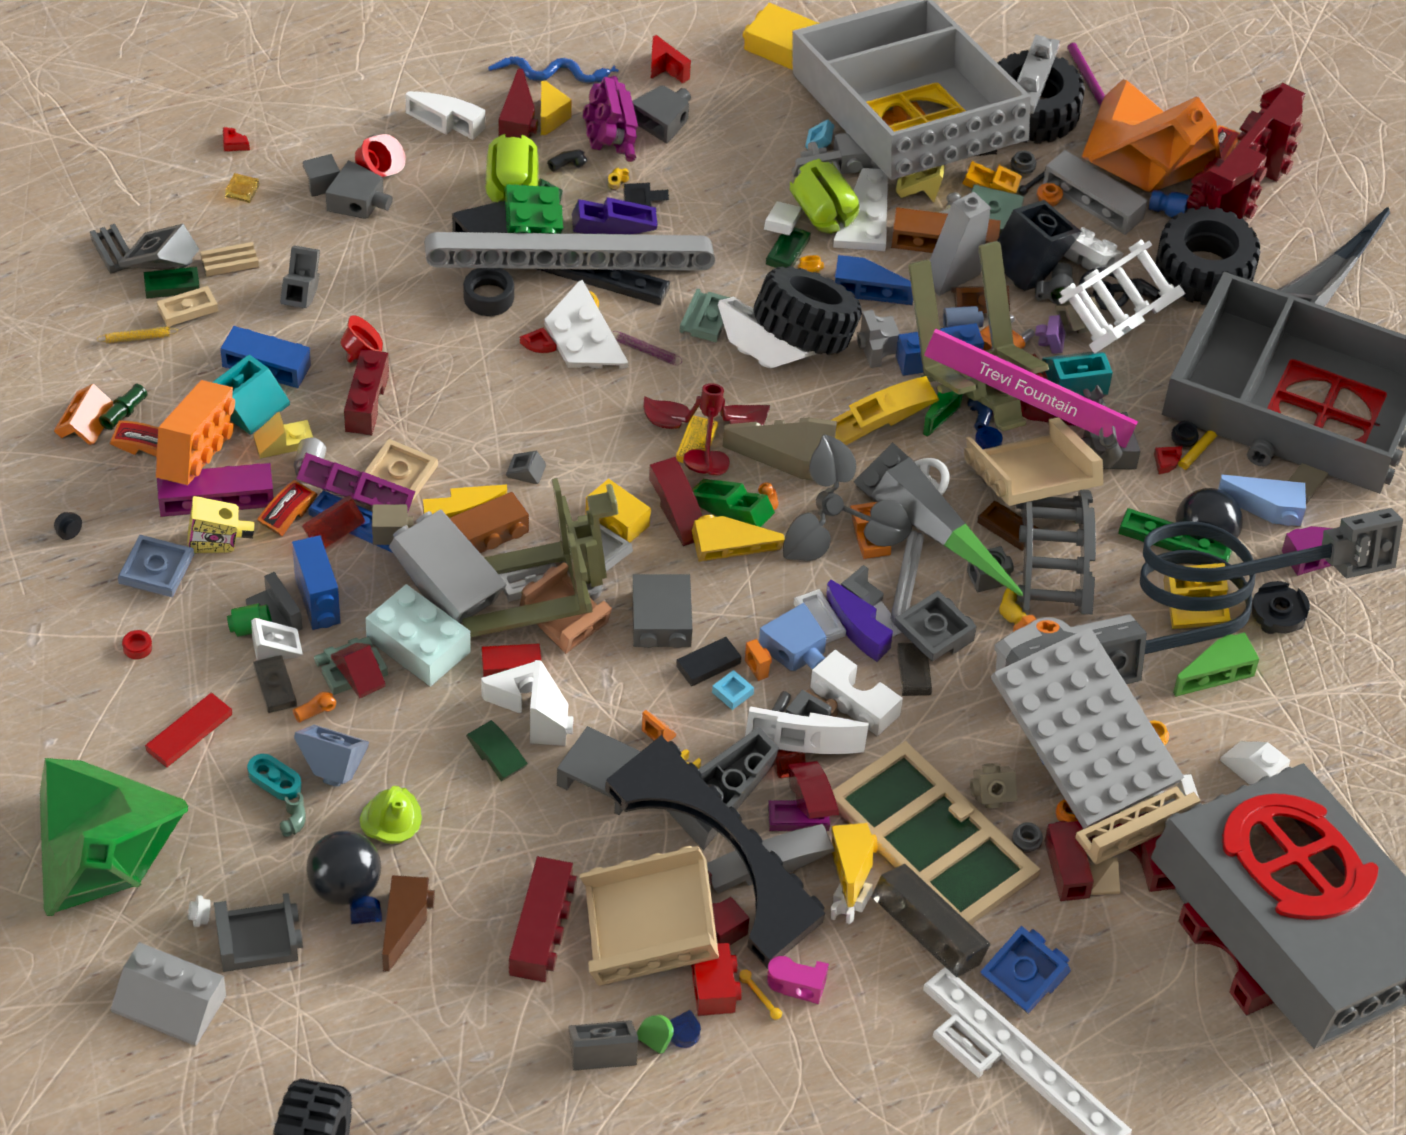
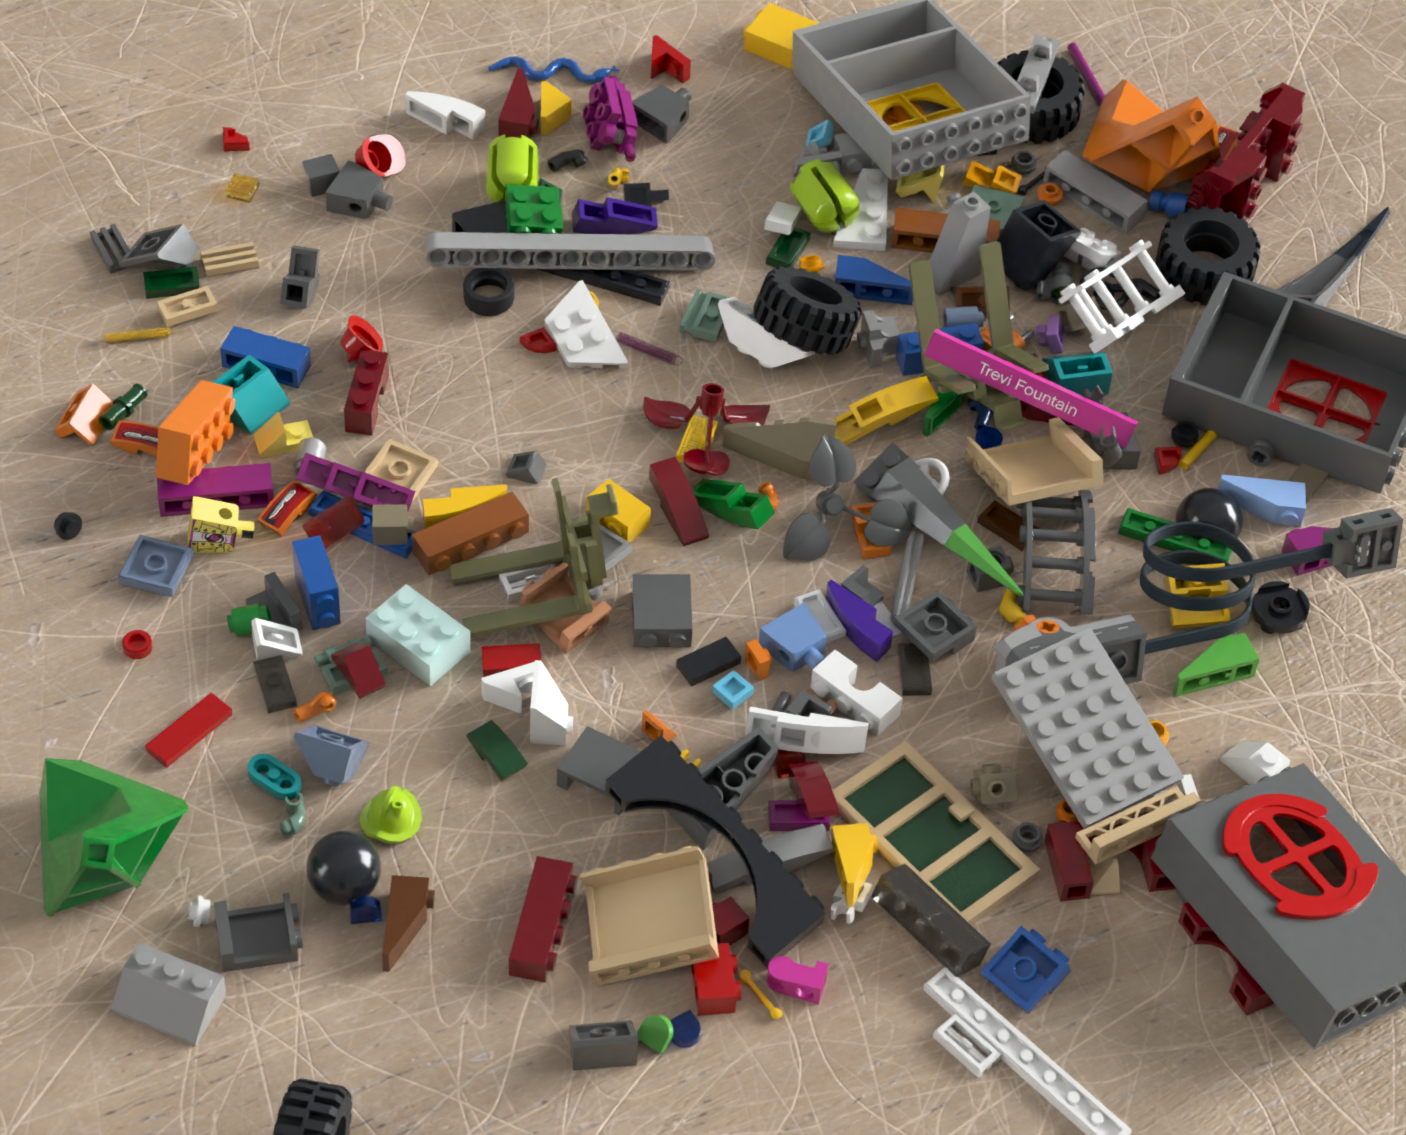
(446, 566): light grey slope -> none
(728, 537): yellow slope -> none

